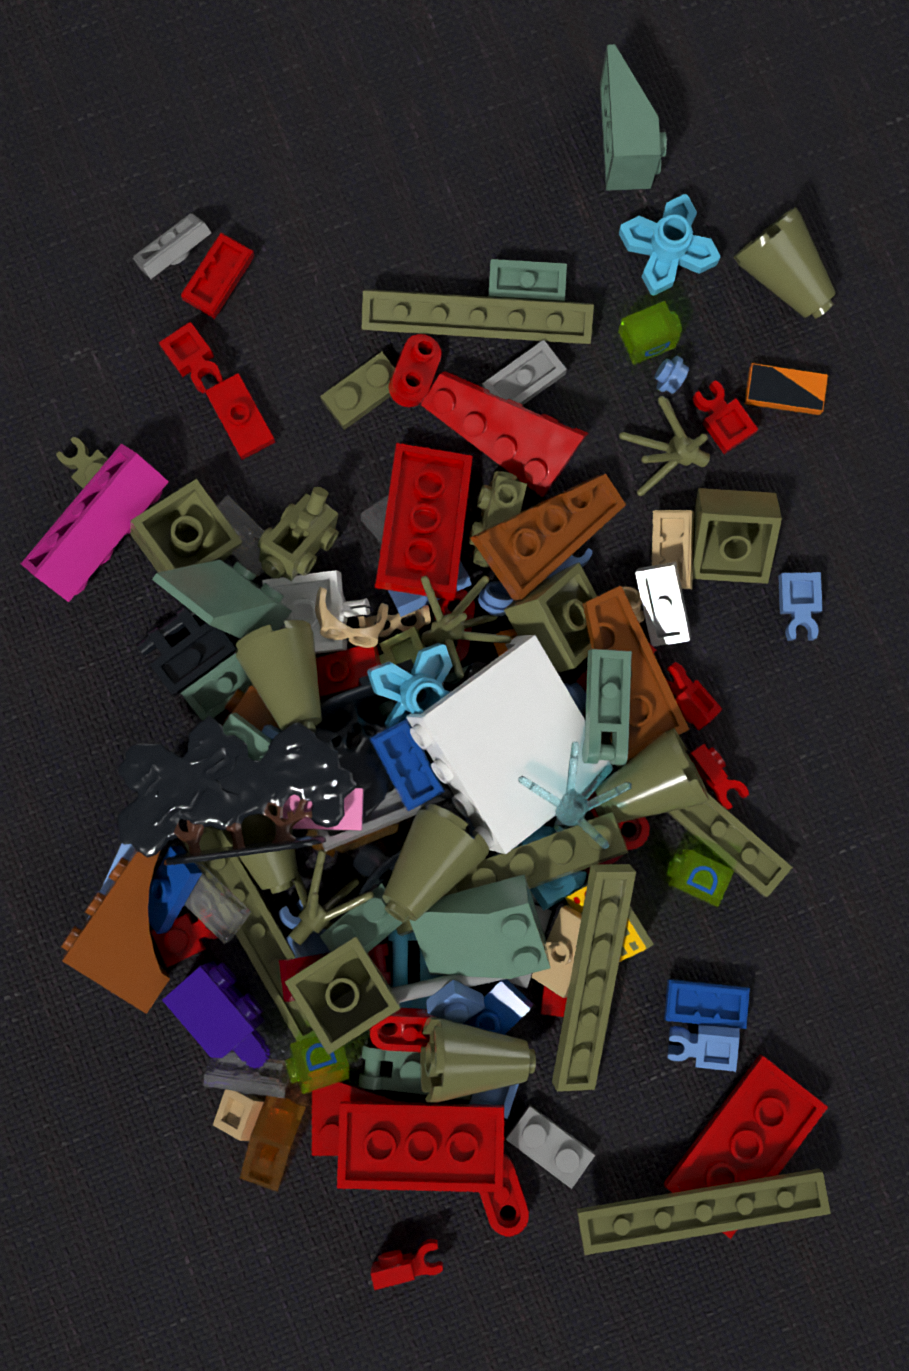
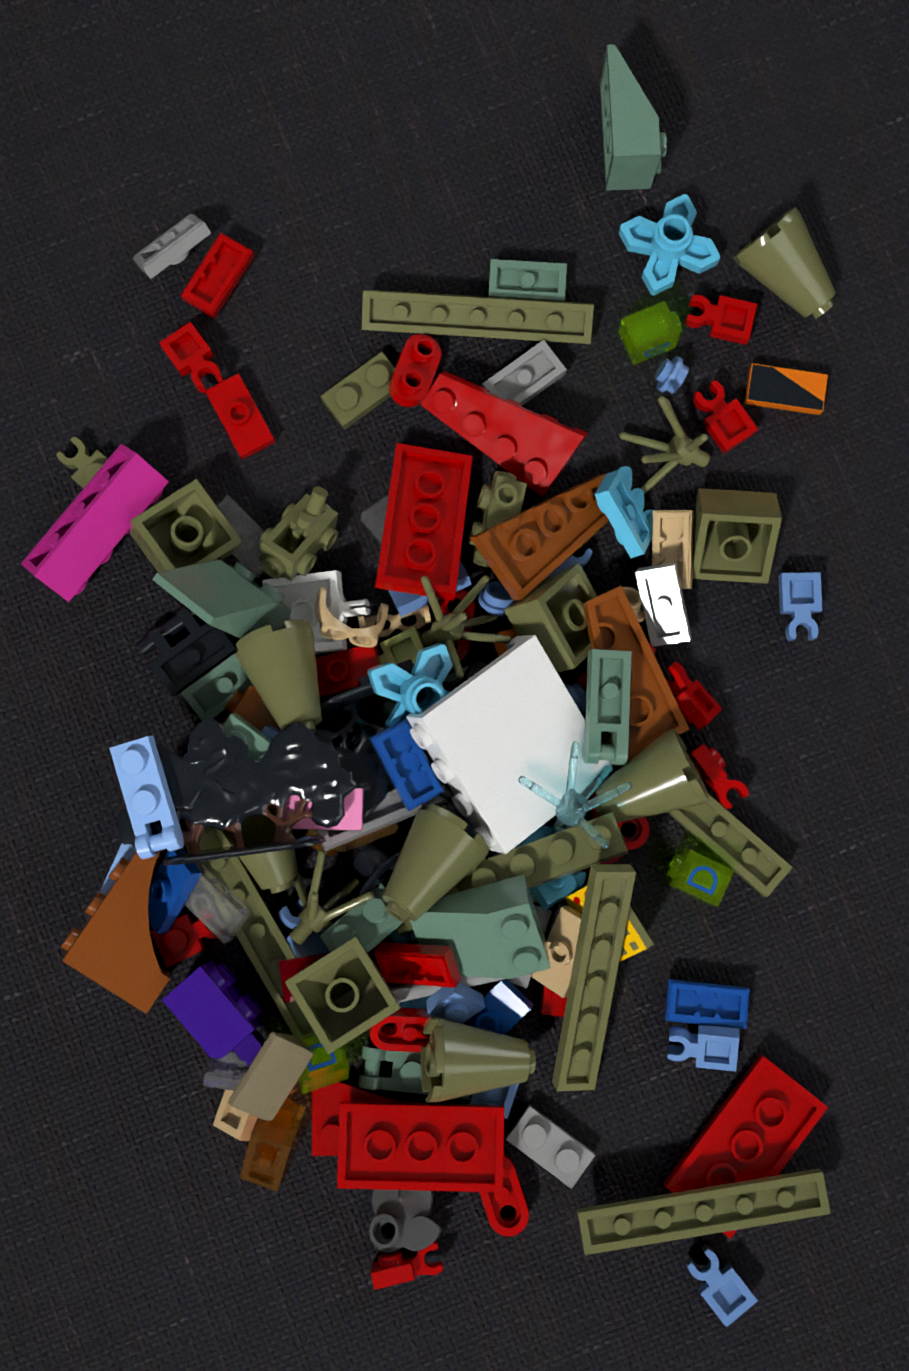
(147, 796): none -> light blue plate
(271, 1076): none -> dark tan slope
(408, 1214): none -> dark grey plate
(417, 964): none -> red plate
(625, 511): none -> medium azure plate
(723, 1288): none -> medium blue plate
(729, 318): none -> red plate

